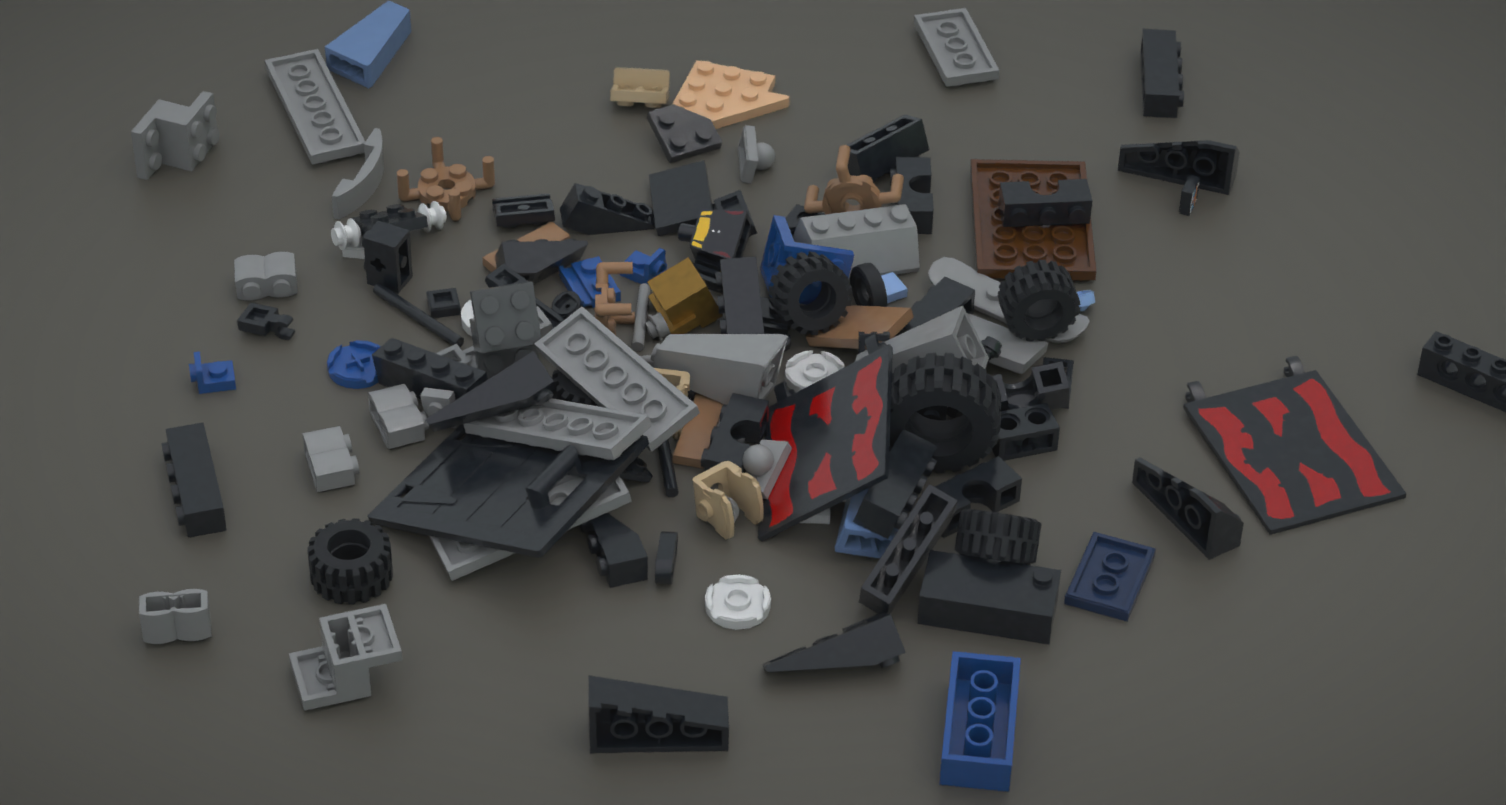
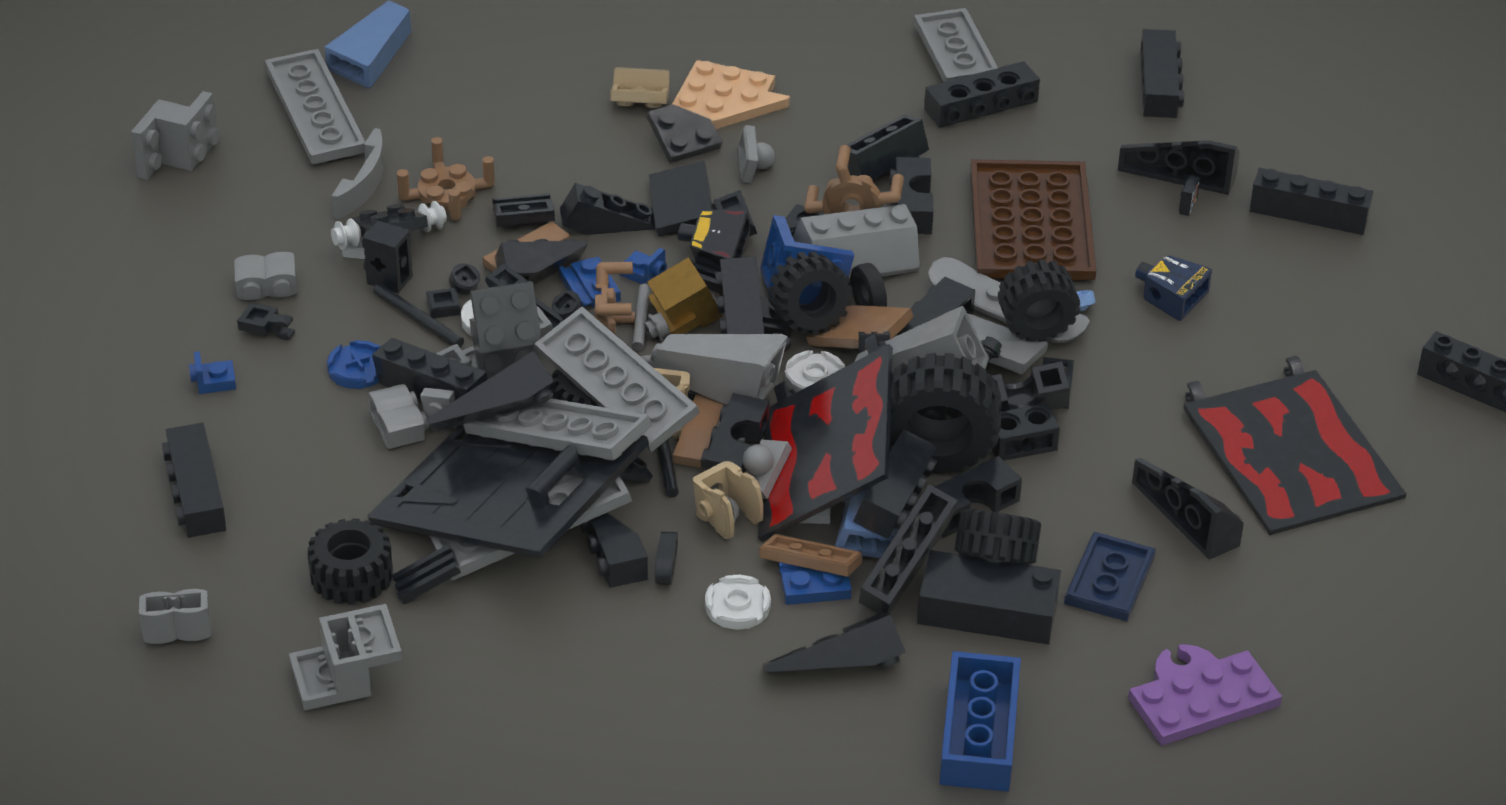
(330, 458): light grey brick -> none
(426, 573): none -> black tile
(464, 278): none -> black tile
(654, 718): black wedge -> none
(811, 555): none -> medium nougat tile
(811, 585): none -> blue plate
(894, 287): light blue tile -> none
(981, 94): none -> black brick
(1024, 207): black arch -> none
(1174, 285): none -> dark blue torso
(1201, 693): none -> medium lavender plate
(1311, 201): none -> black brick

